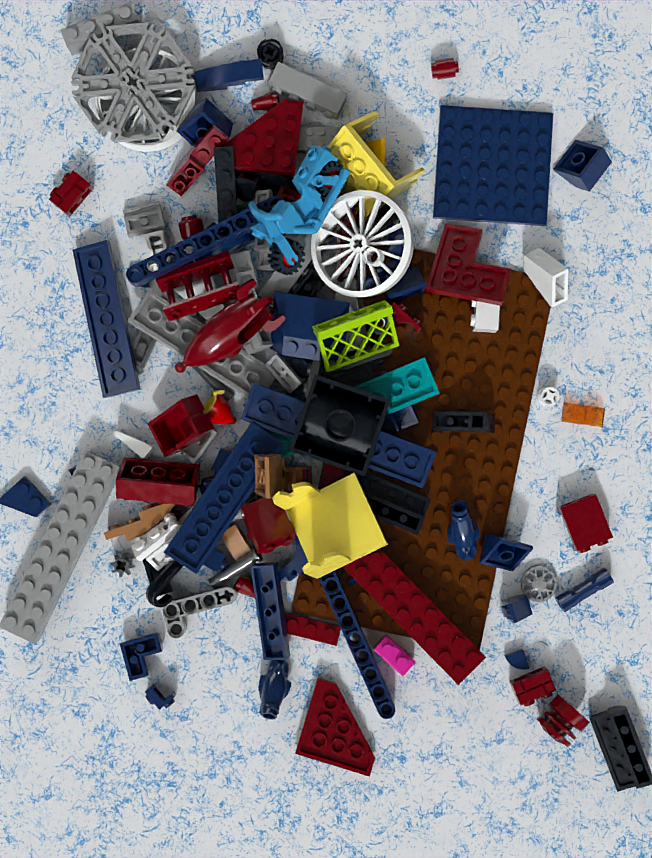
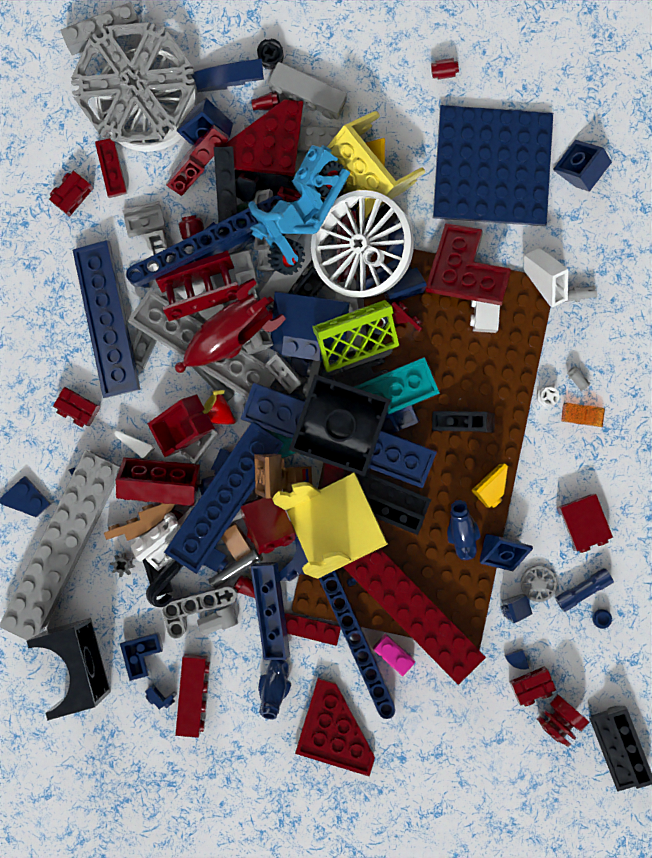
(76, 406): none -> dark red brick
(80, 652): none -> black piece
(111, 168): none -> dark red plate
(191, 696): none -> dark red brick
(222, 619): none -> light grey piece
(492, 486): none -> yellow slope
(577, 294): none -> light grey pin
(578, 378): none -> light grey pin
(602, 618): none -> dark blue plate

